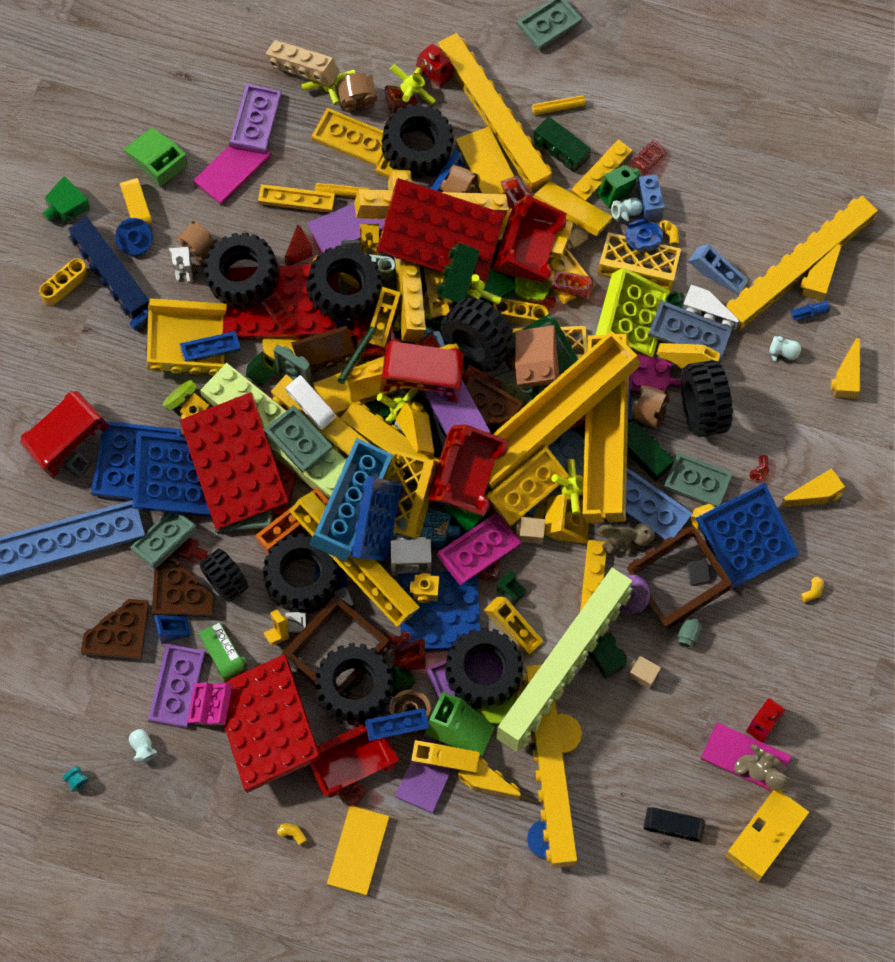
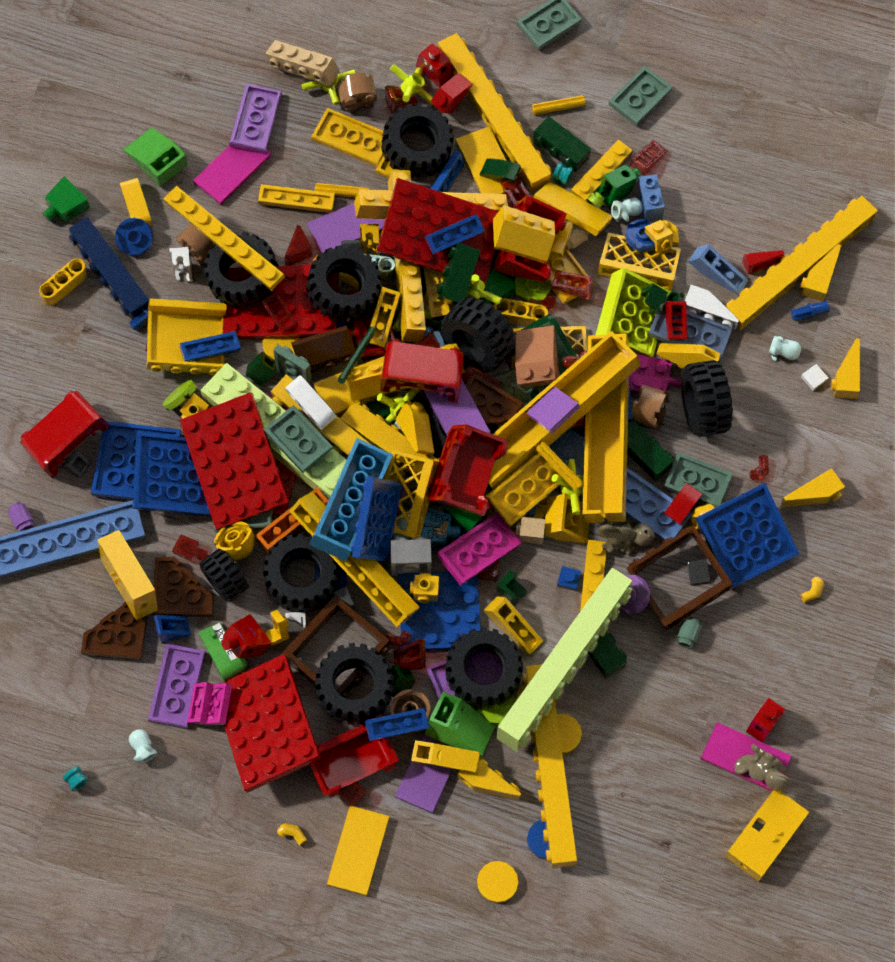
(20, 516): none -> medium lavender brick
(127, 575): none -> yellow brick
(163, 539): sand green tile -> none
(224, 238): none -> yellow plate
(236, 540): none -> yellow cylinder
(246, 638): none -> red torso
(451, 93): none -> red slope
(454, 234): none -> blue plate
(460, 181): medium nougat brick -> none
(497, 882): none -> yellow tile
(500, 169): none -> dark green slope
(523, 234): none -> yellow slope
(553, 410): none -> medium lavender tile
(559, 465): none -> yellow axle
(562, 173): none -> teal wheel
(569, 578): none -> blue plate
(570, 360): none -> clear red arm
(597, 199): none -> lime plate
(640, 95): none -> sand green plate
(643, 672): tan brick -> none
(654, 297): none -> dark green panel
(660, 235): none -> yellow bracket
(674, 824): black beam -> none
(682, 306): none -> red slope
(683, 503): none -> red slope
(761, 260): none -> red slope
(814, 377): none -> white tile

